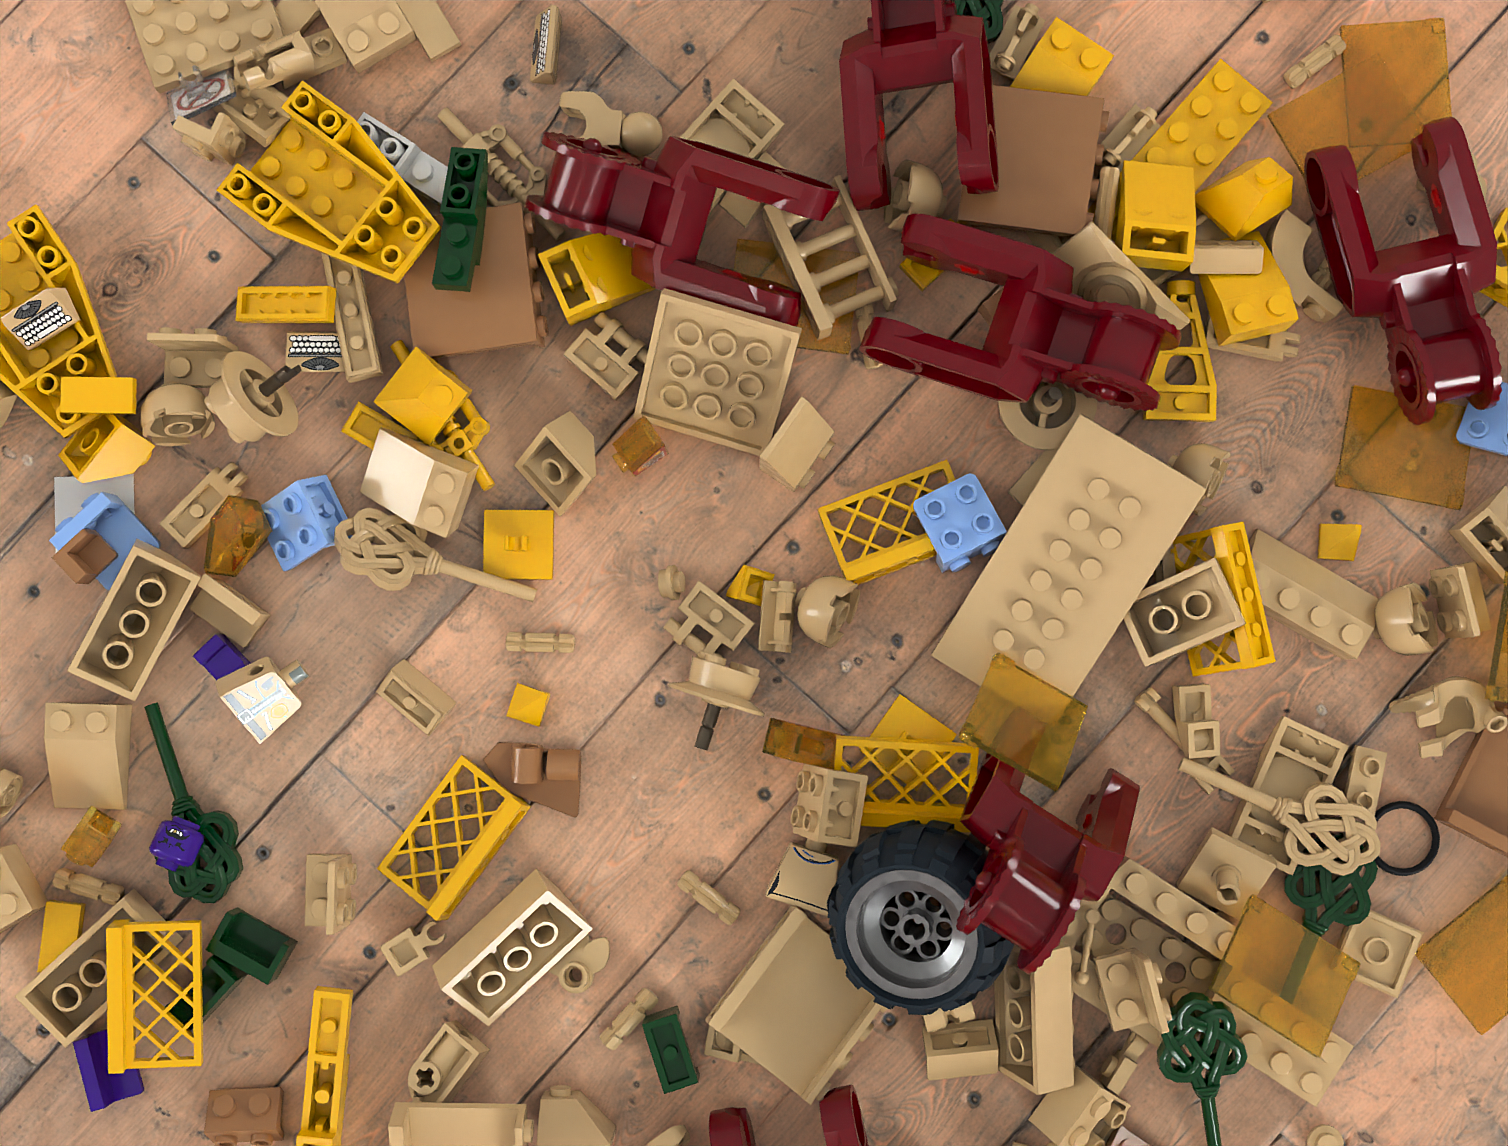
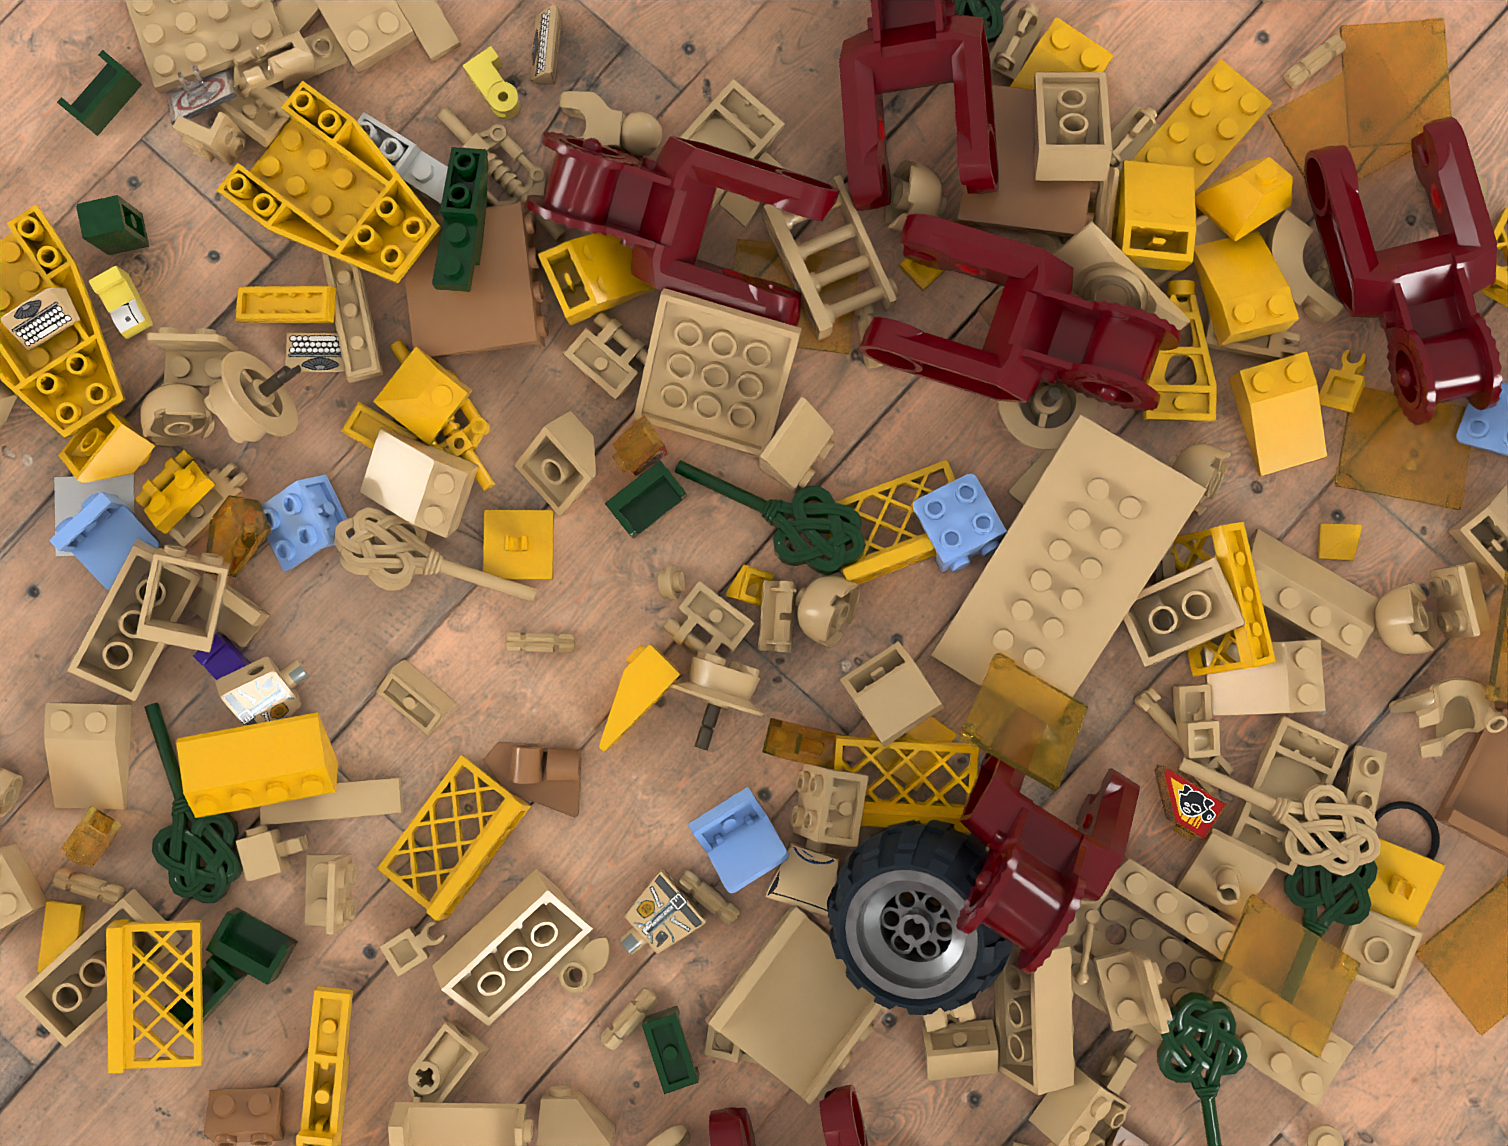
(85, 556): medium nougat panel -> none
(98, 395): yellow tile -> none
(100, 1086): dark purple panel -> none
(103, 96): none -> dark green panel
(112, 225): none -> dark green panel
(122, 301): none -> light yellow leg
(176, 633): none -> tan window
(176, 843): dark purple head -> none
(180, 496): none -> yellow plate
(257, 765): none -> yellow slope
(266, 853): none -> tan brick
(349, 800): none -> tan tile
(499, 95): none -> light yellow leg
(528, 704): yellow slope -> none
(640, 688): none -> yellow slope
(646, 499): none -> dark green panel
(661, 916): none -> torso
(739, 840): none -> light blue bracket
(807, 522): none -> dark green piece
(891, 693): none -> tan slope
(1071, 126): none -> tan slope
(1187, 804): none -> slope
(1227, 257): tan slope -> none
(1280, 413): none -> yellow slope
(1283, 686): none -> tan slope
(1344, 386): none -> yellow plate
(1403, 883): none -> yellow piece

